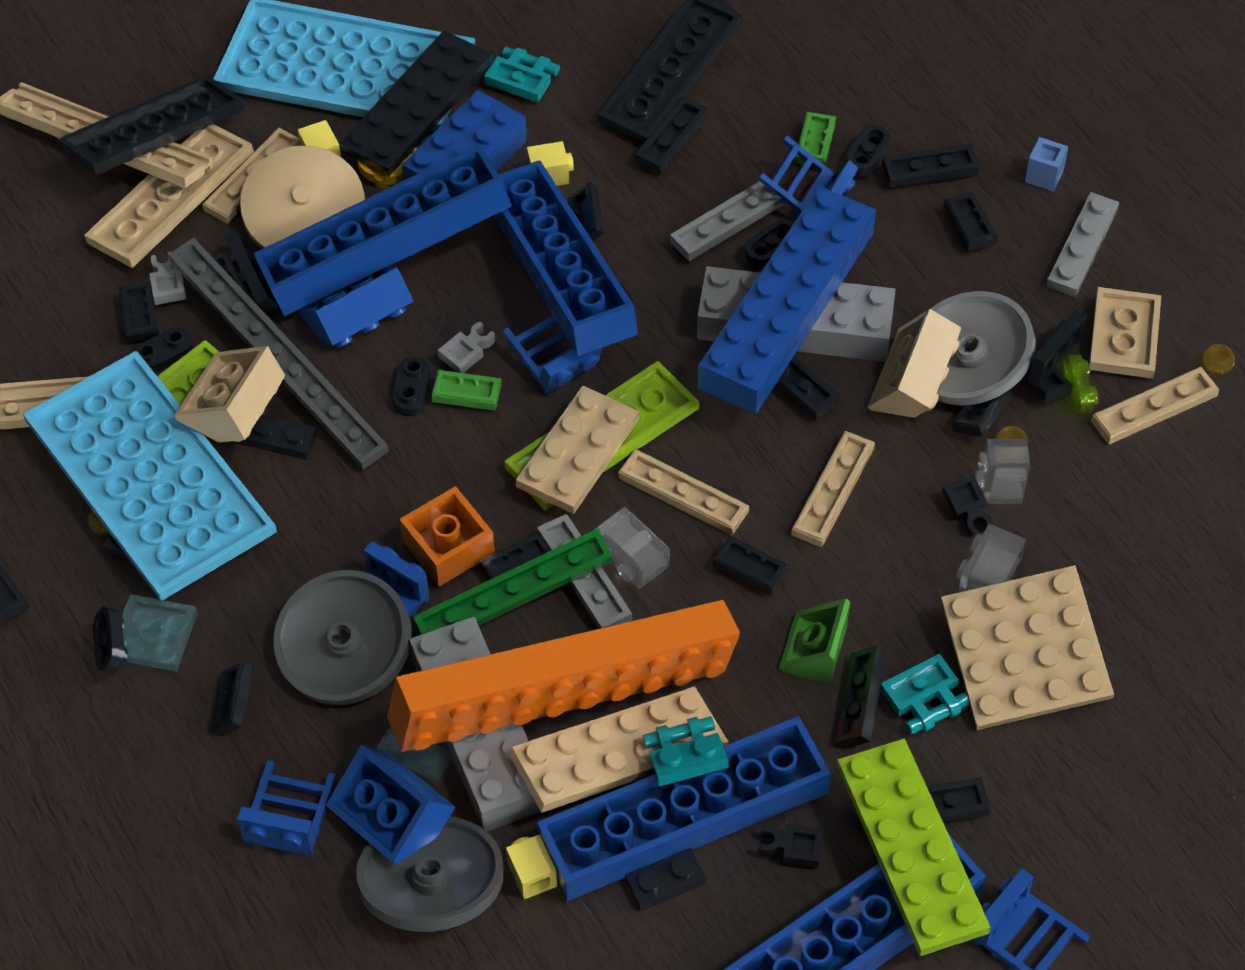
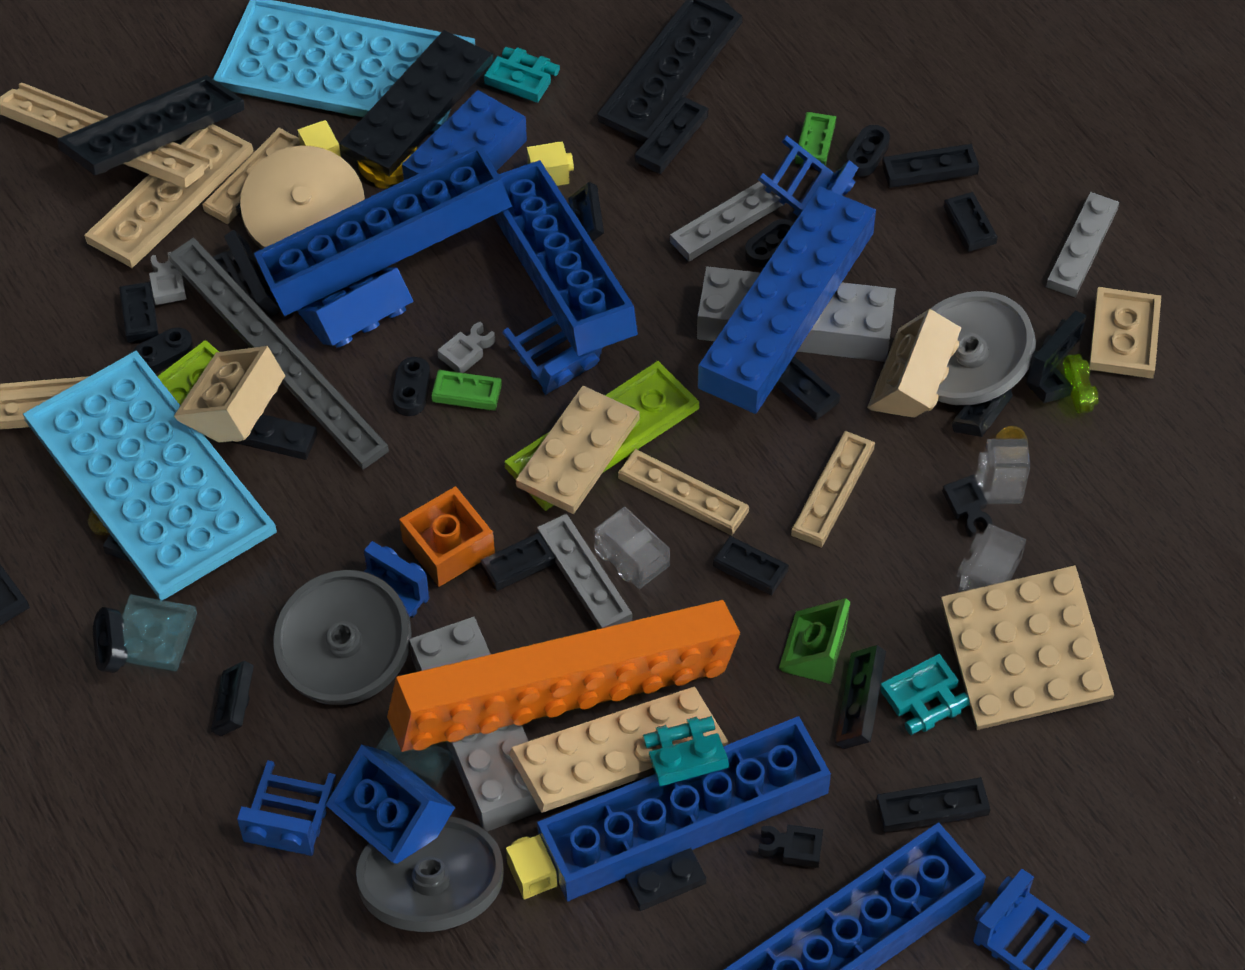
(520, 584): green plate -> none
(913, 847): lime plate -> none
(1046, 164): medium blue panel -> none
(1154, 405): tan tile -> none
(1218, 359): clear yellow plate -> none

